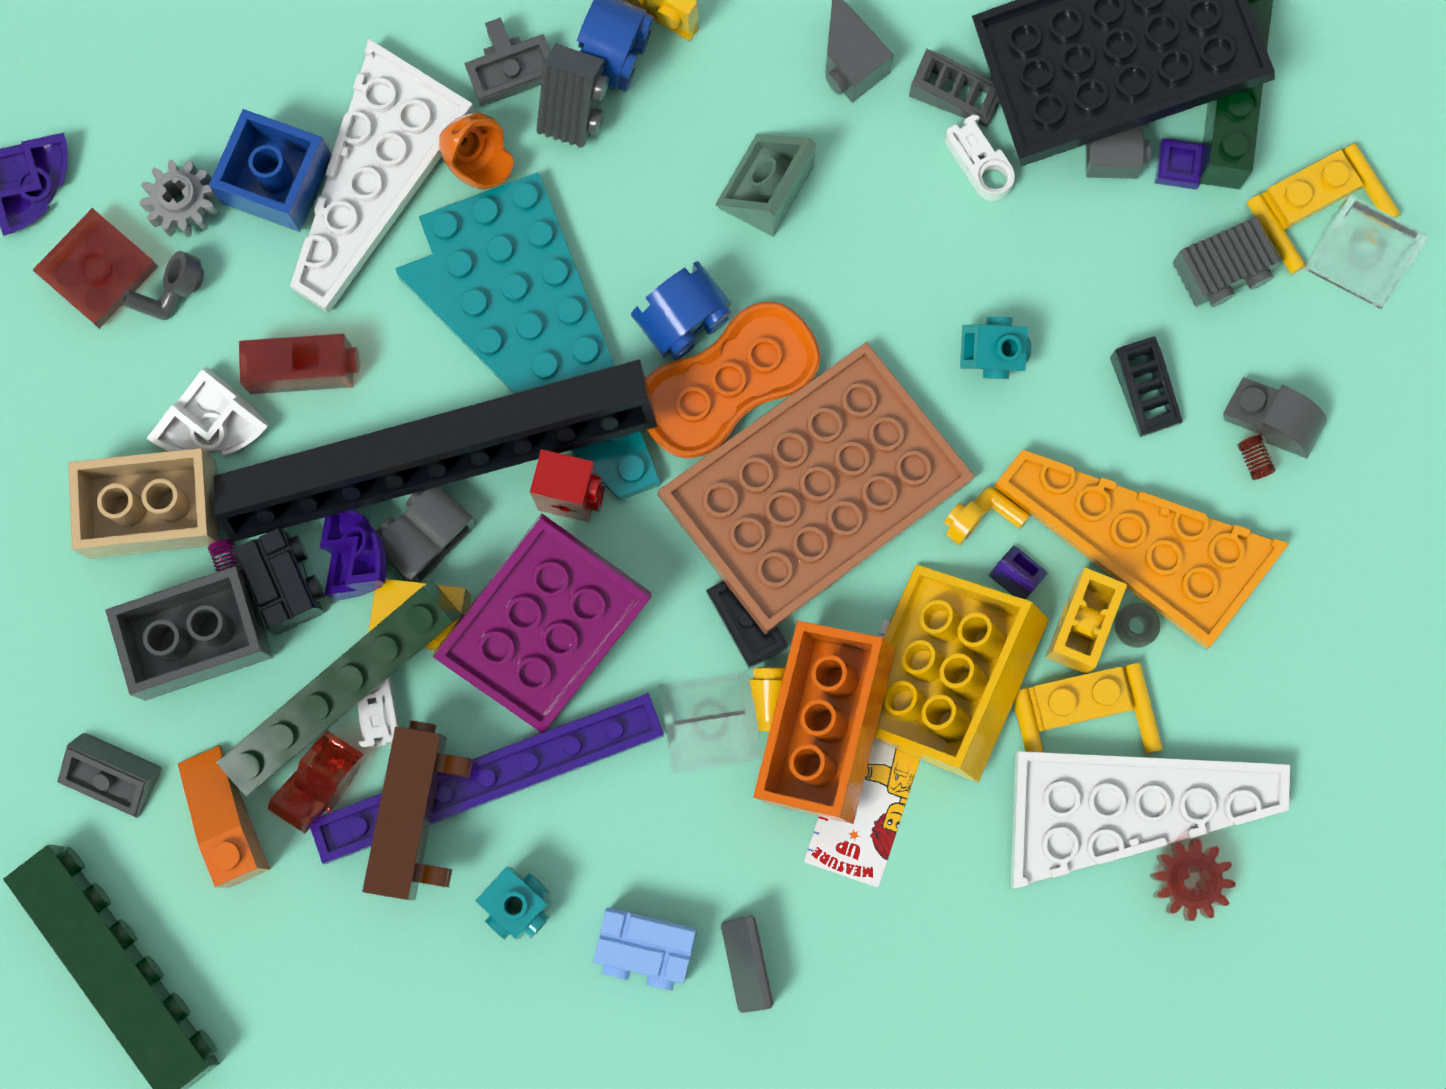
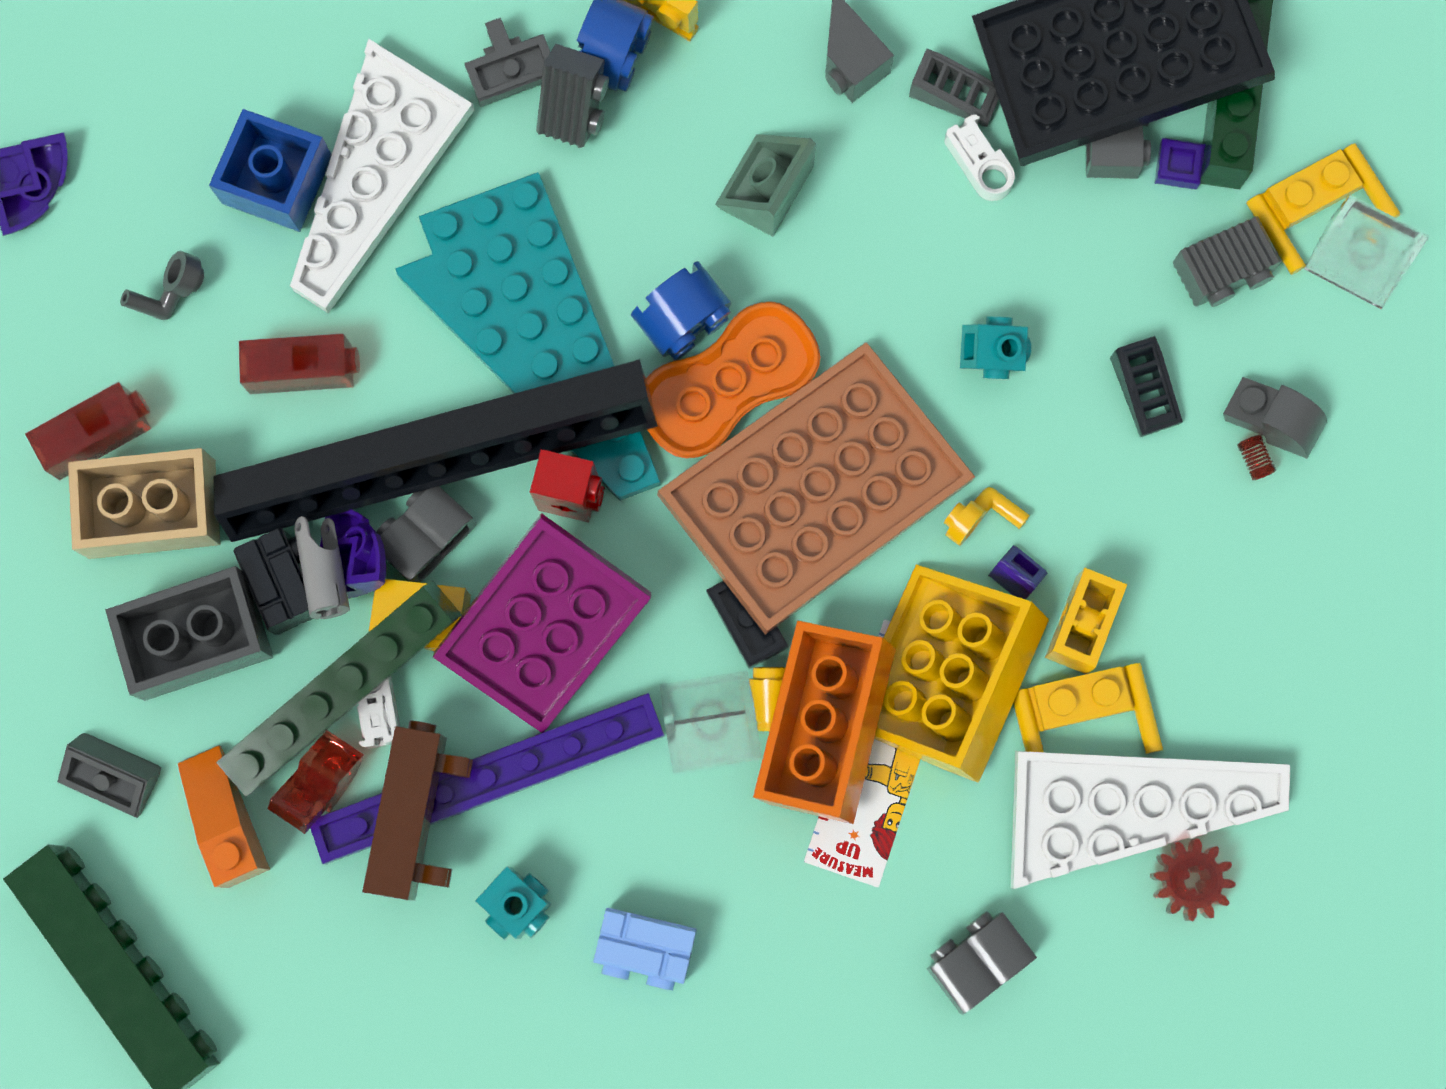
(90, 429): none -> clear red brick
(95, 267): clear red plate -> none
(166, 211): light grey gear -> none
(208, 418): white brick -> none
(221, 547): magenta piece -> none
(322, 571): none -> light grey piece
(476, 151): orange helmet -> none
(747, 964): dark grey slope -> none
(980, 961): none -> dark grey brick
(1146, 616): clear smoke plate -> none
(1166, 553): light orange wing -> none

